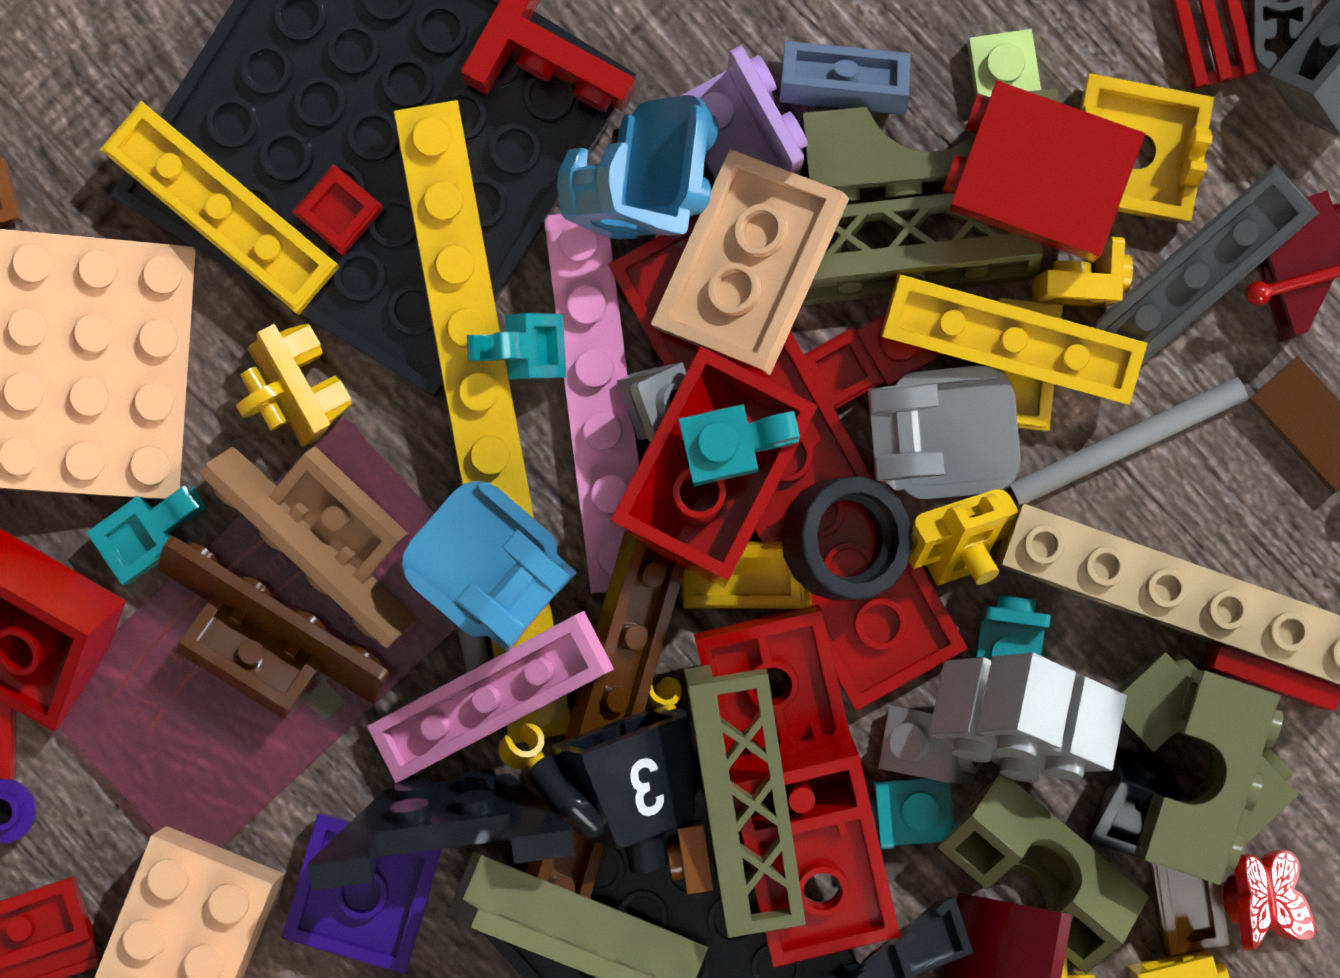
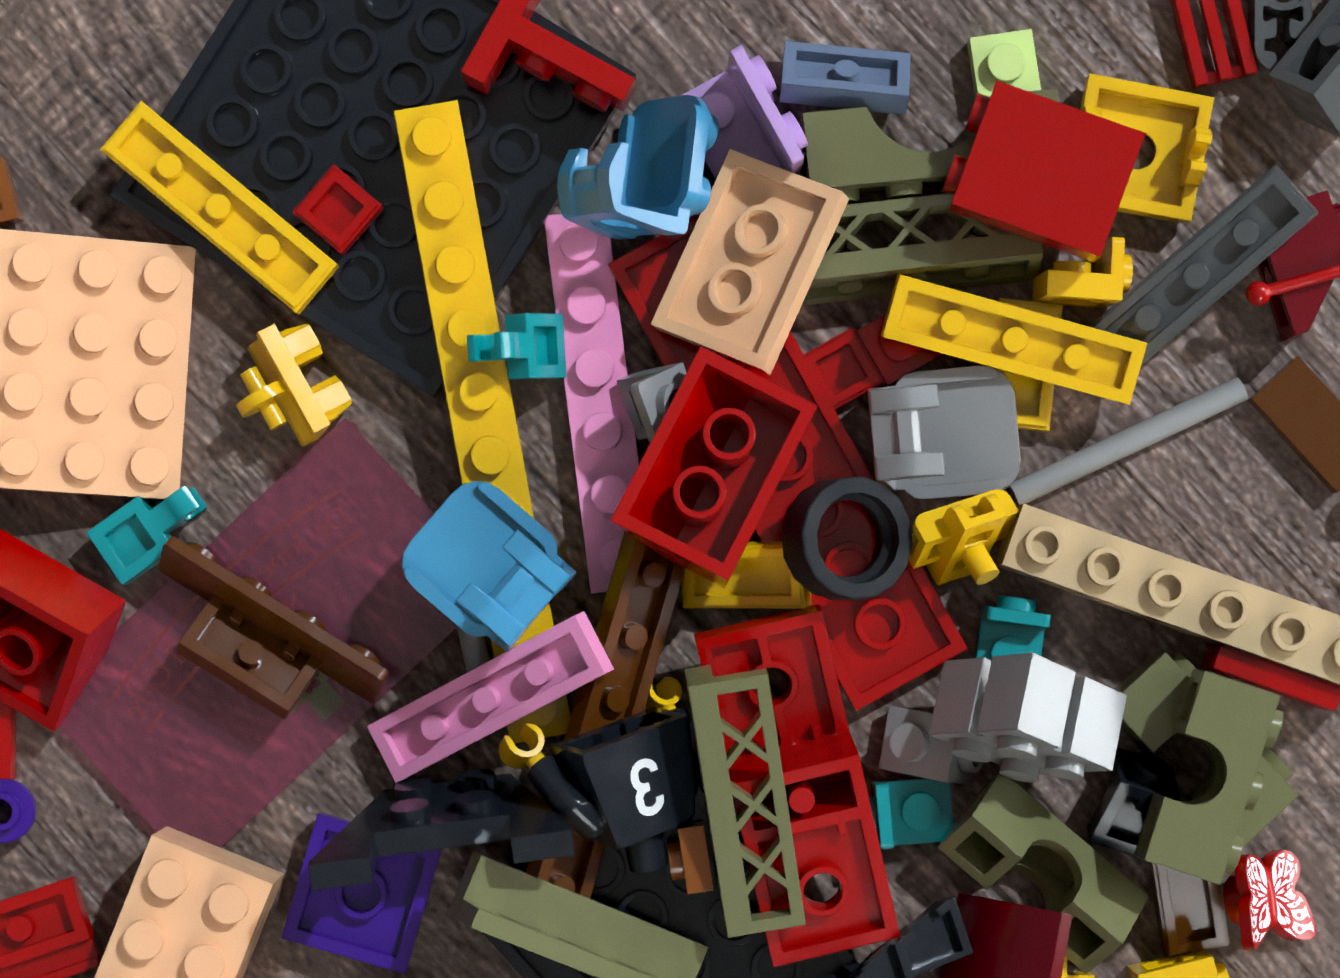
(324, 529): medium nougat bracket -> none
(725, 444): teal plate -> none

